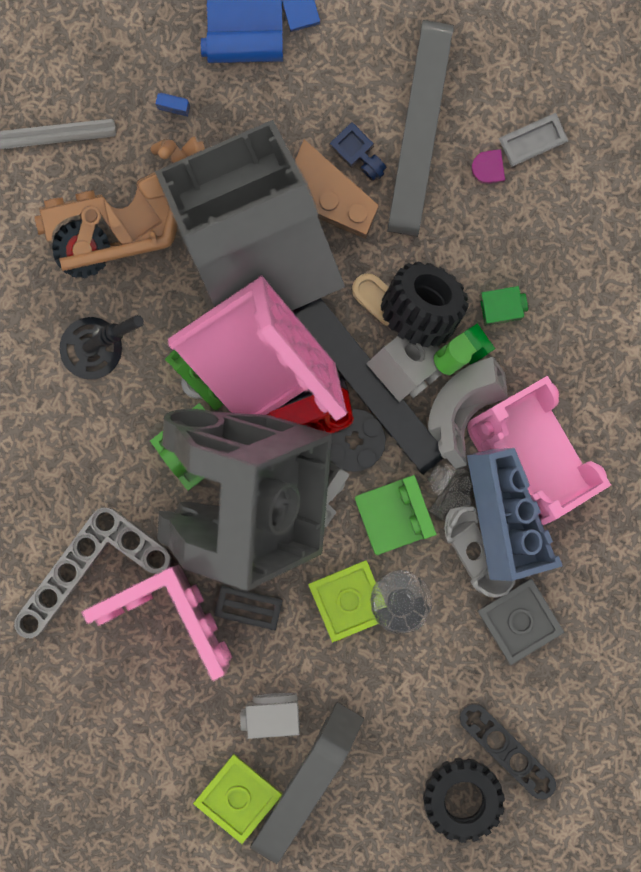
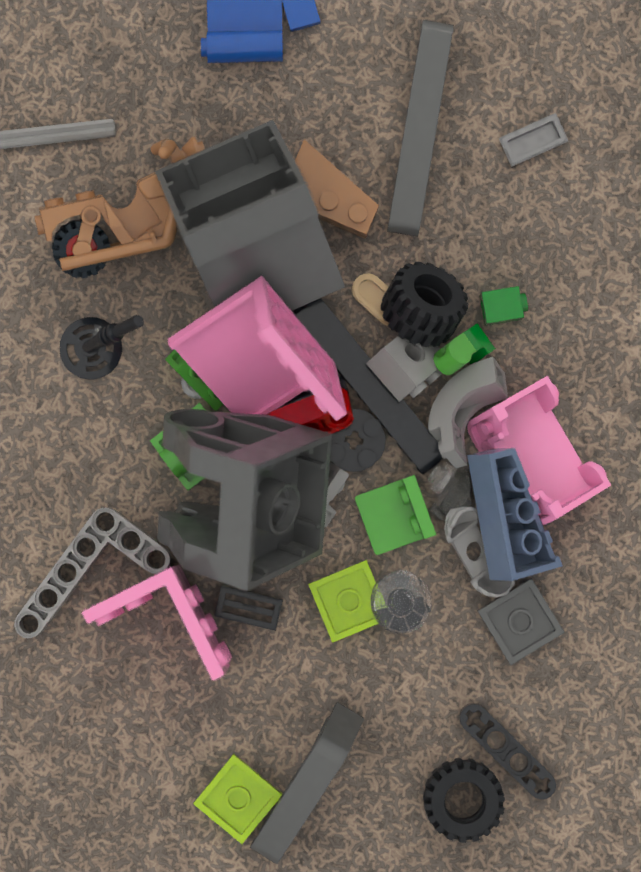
(172, 104): blue tile -> none
(271, 716): light grey brick -> none
(353, 146): dark blue plate -> none
(488, 167): magenta tile -> none

